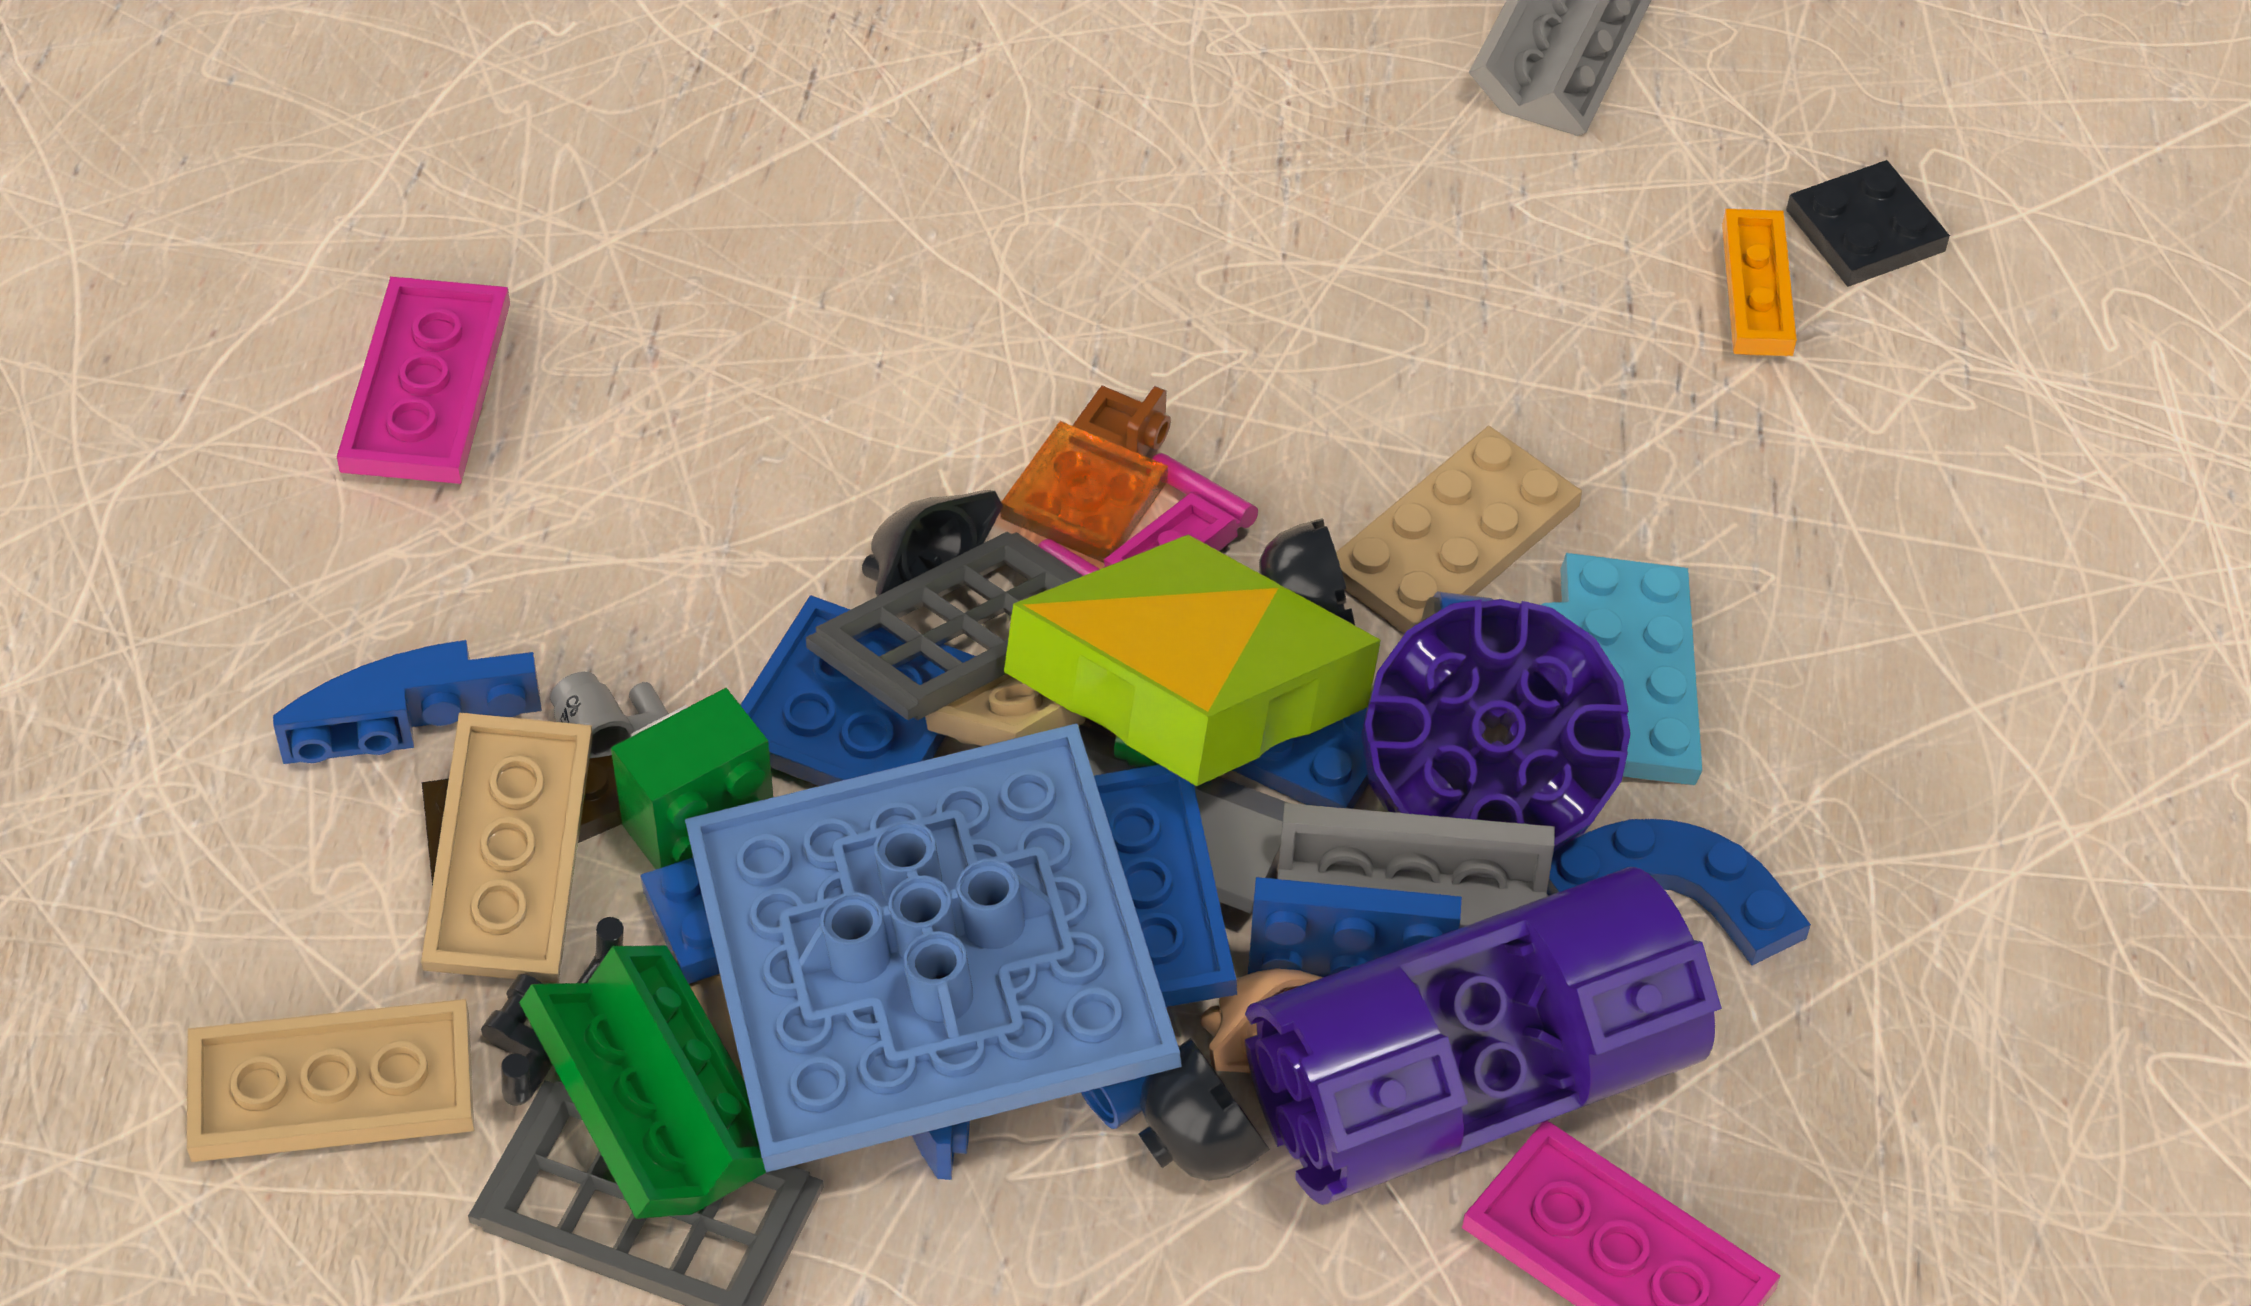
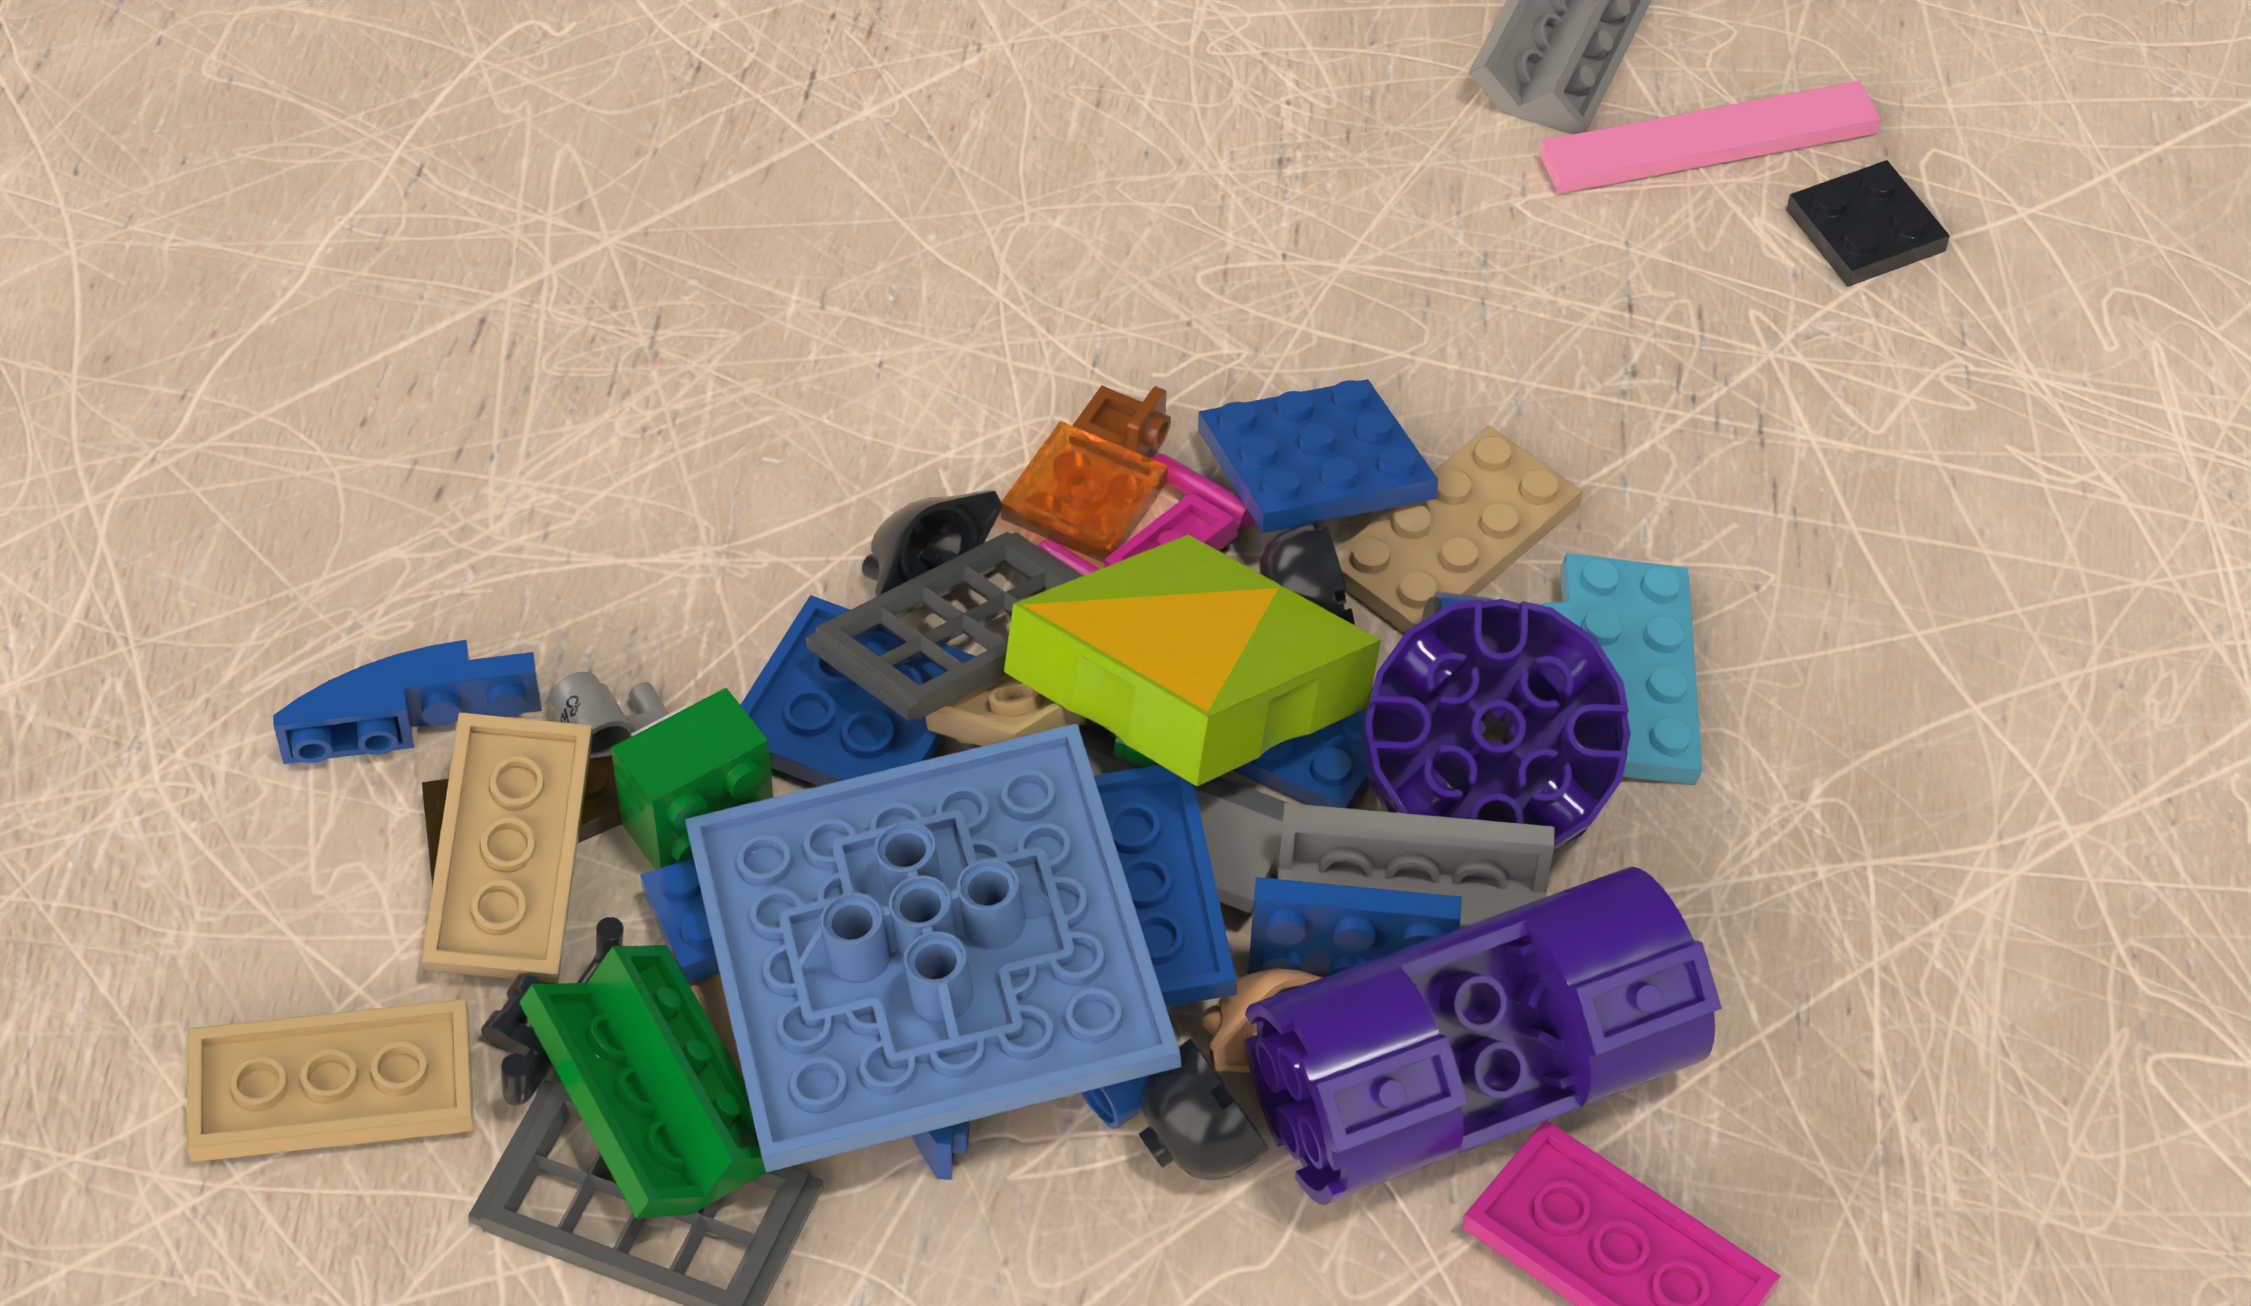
(424, 380): dark pink plate -> none
(1316, 455): none -> blue plate
(1697, 865): blue plate -> none
(1709, 137): none -> bright pink tile
(1758, 282): light orange plate -> none

